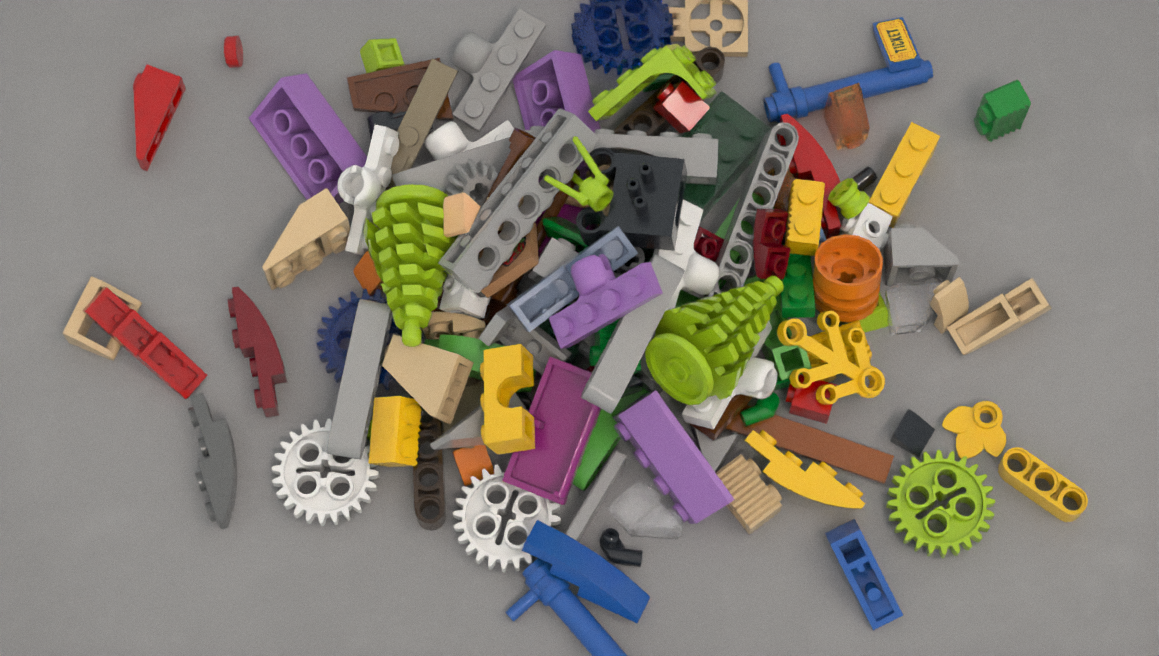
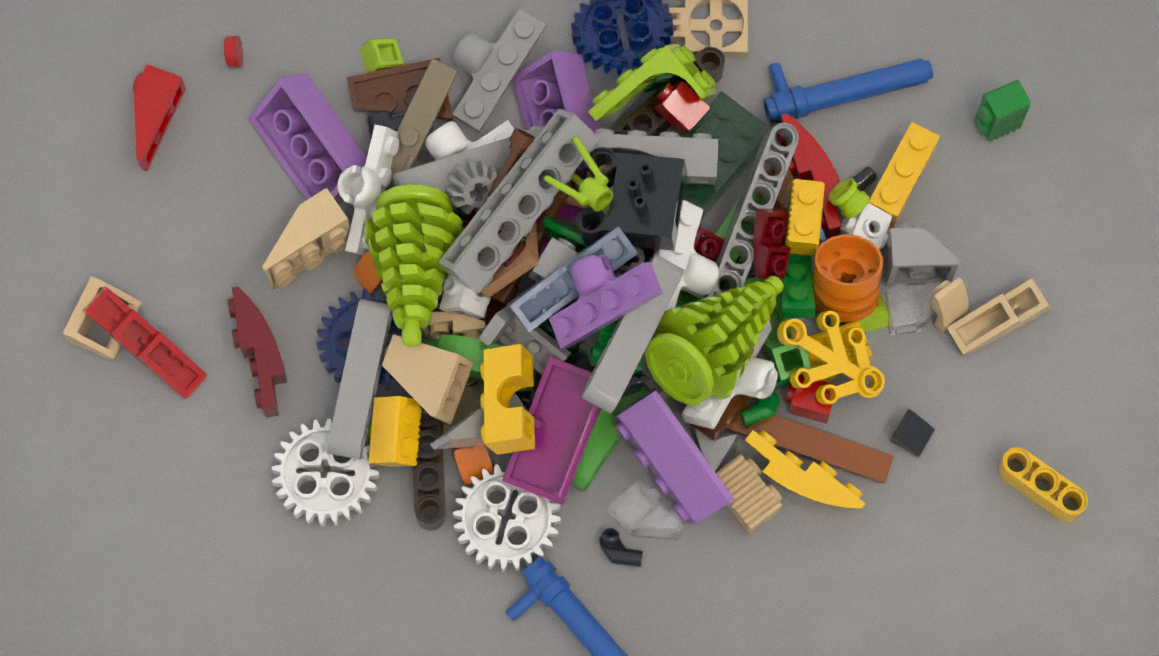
(219, 470): dark grey slope -> none
(459, 214): light nougat slope -> none
(593, 575): blue slope -> none
(596, 496): light grey tile -> none
(847, 117): clear orange slope -> none
(864, 574): blue slope -> none
(896, 44): tile -> none
(957, 528): lime gear -> none
(973, 433): yellow plate -> none

